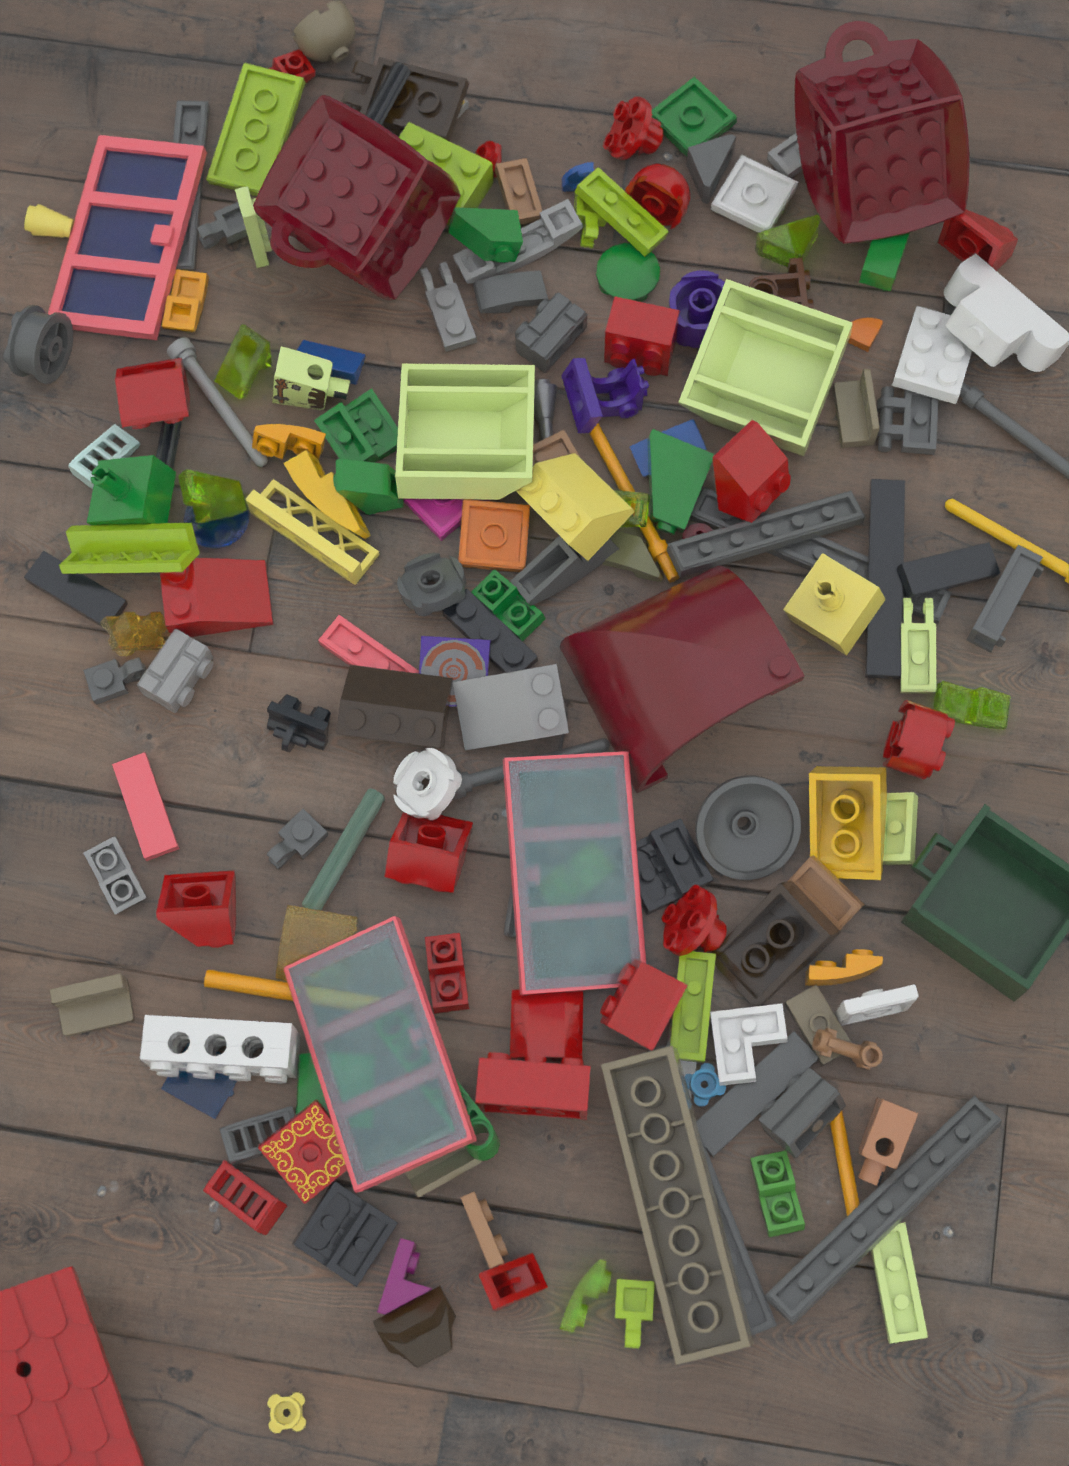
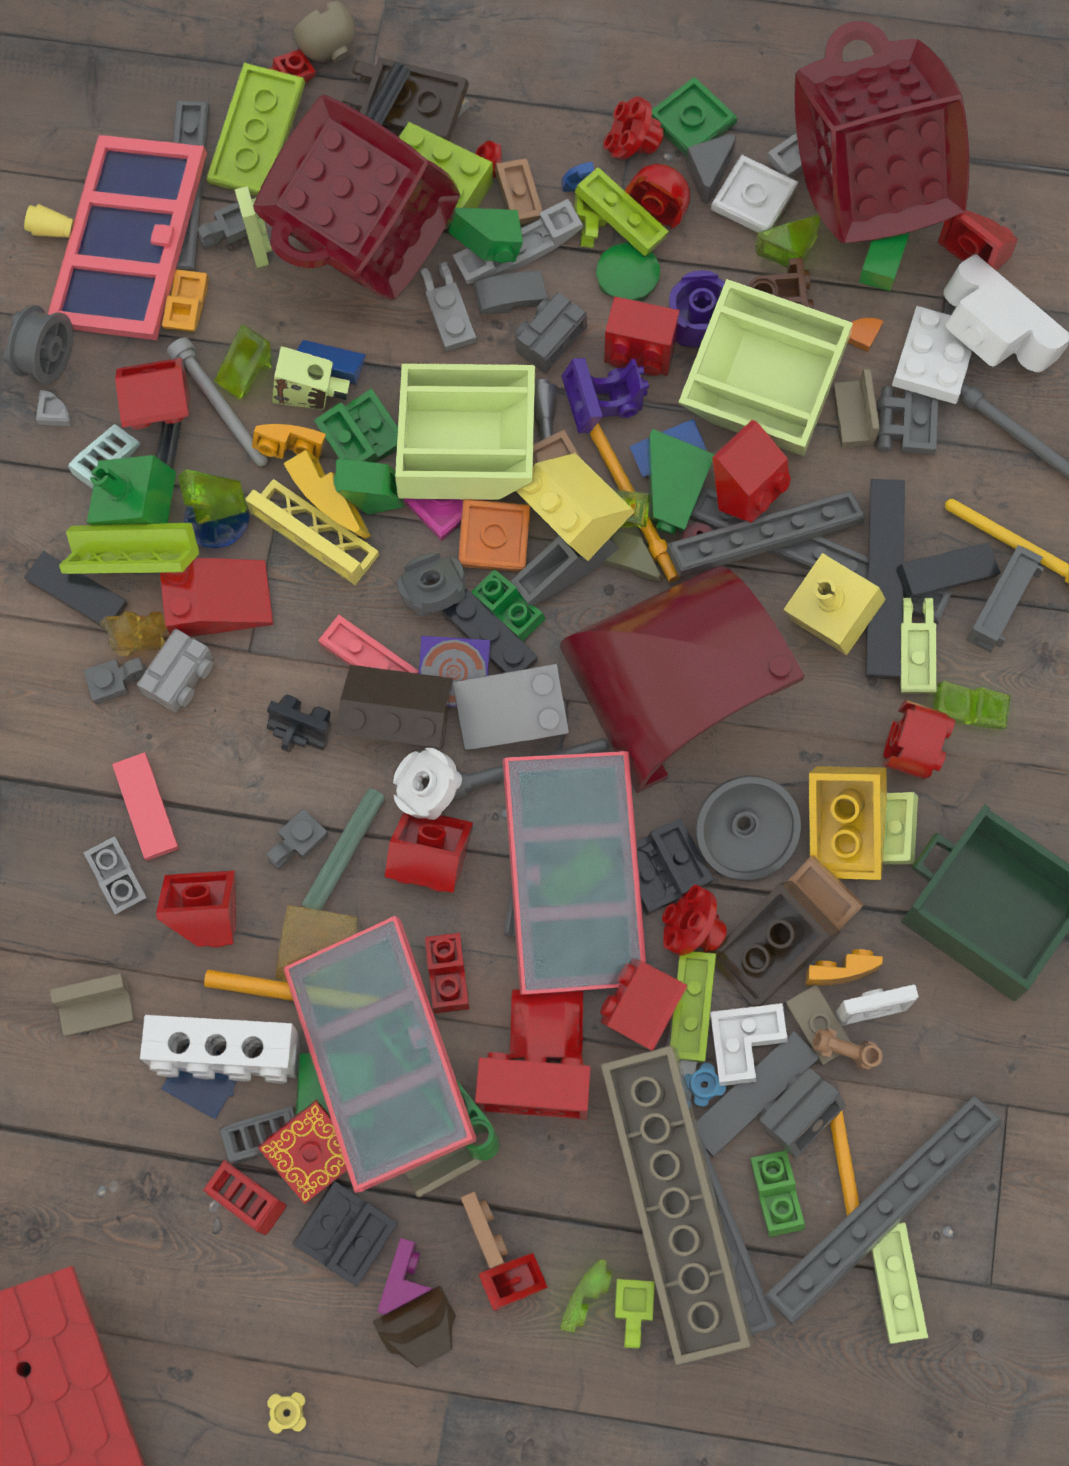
(52, 410): none -> light grey tile
(885, 1122): nougat torso -> none

